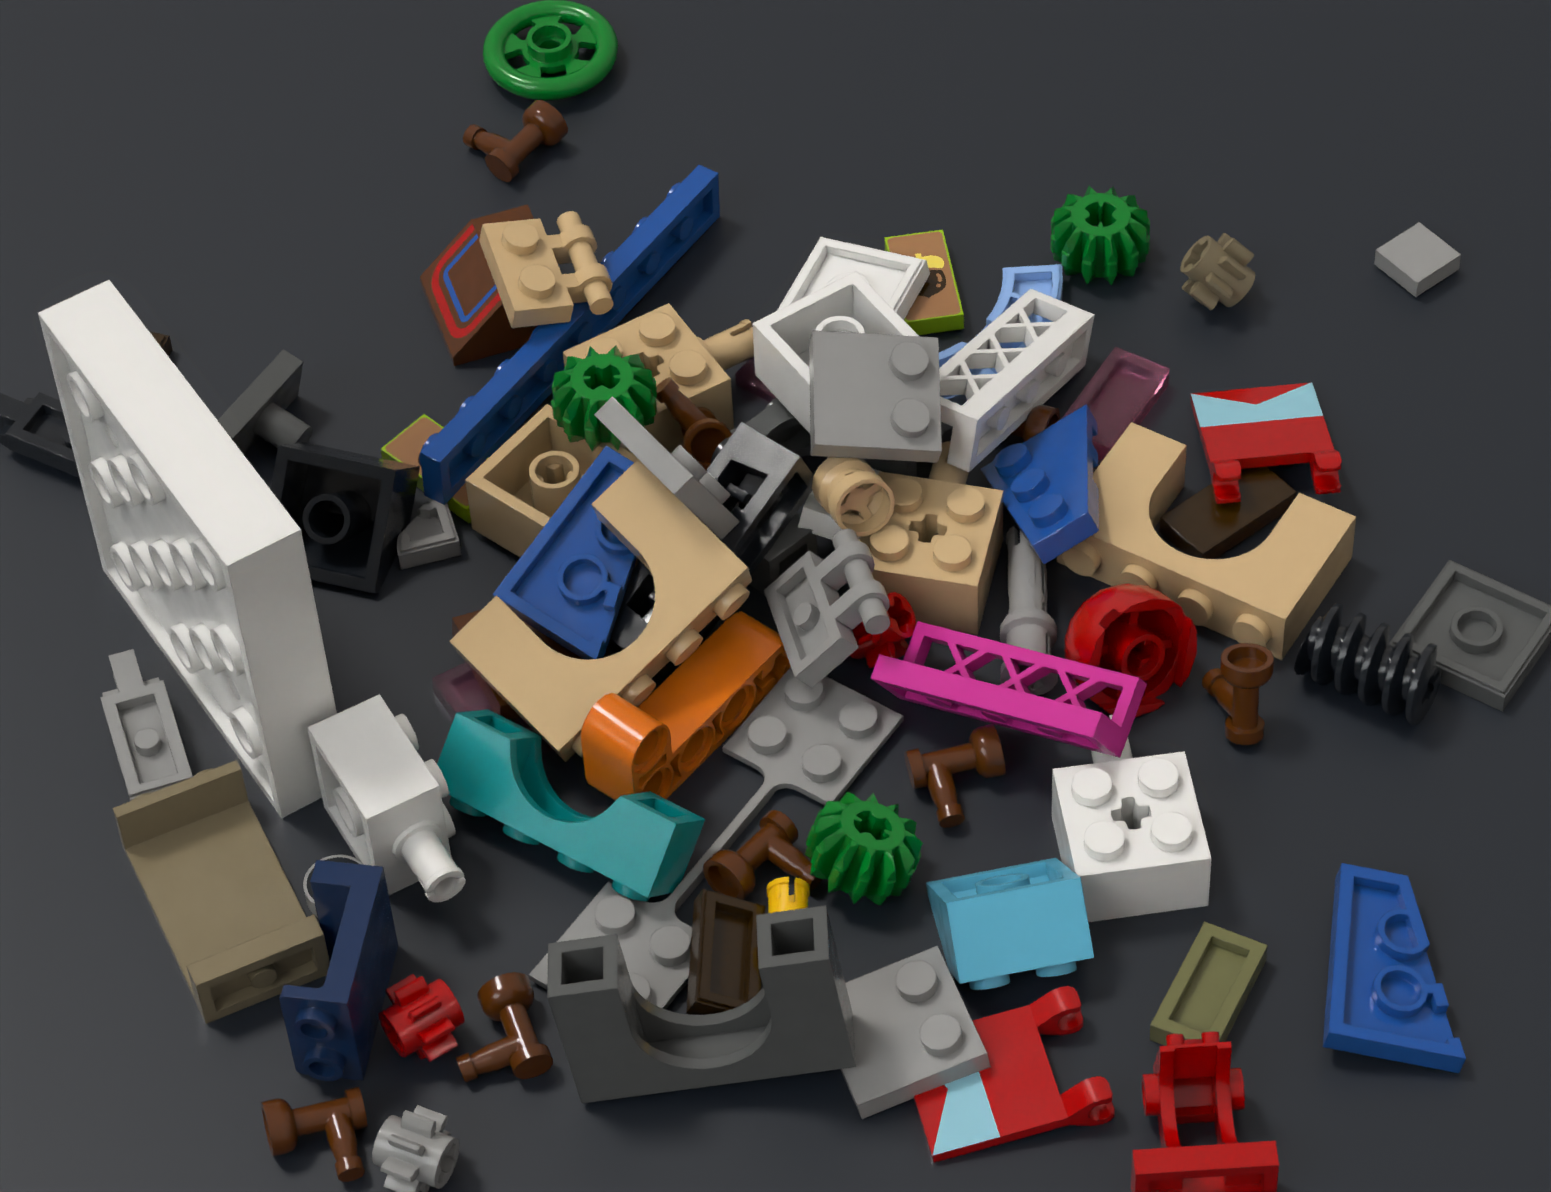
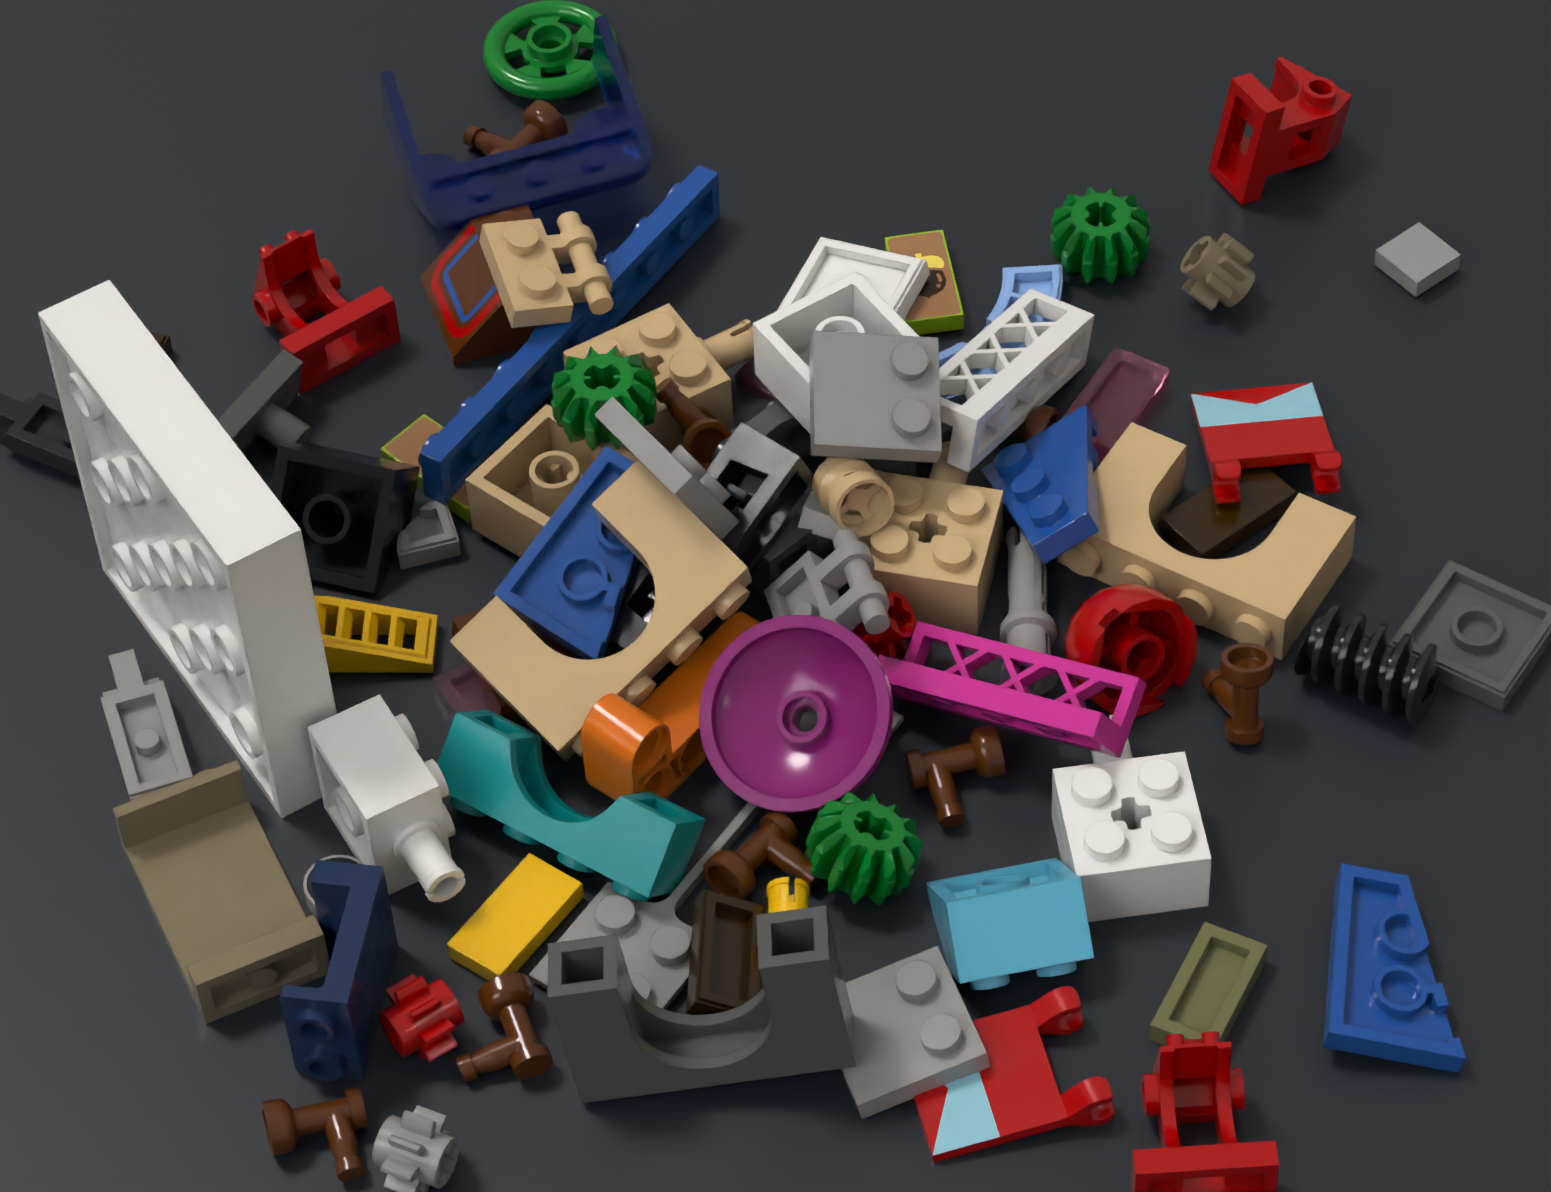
(297, 285): none -> red tile
(352, 617): none -> yellow slope
(515, 919): none -> yellow tile
(602, 154): none -> clear blue windscreen
(756, 706): none -> magenta dish
(1290, 125): none -> red tile

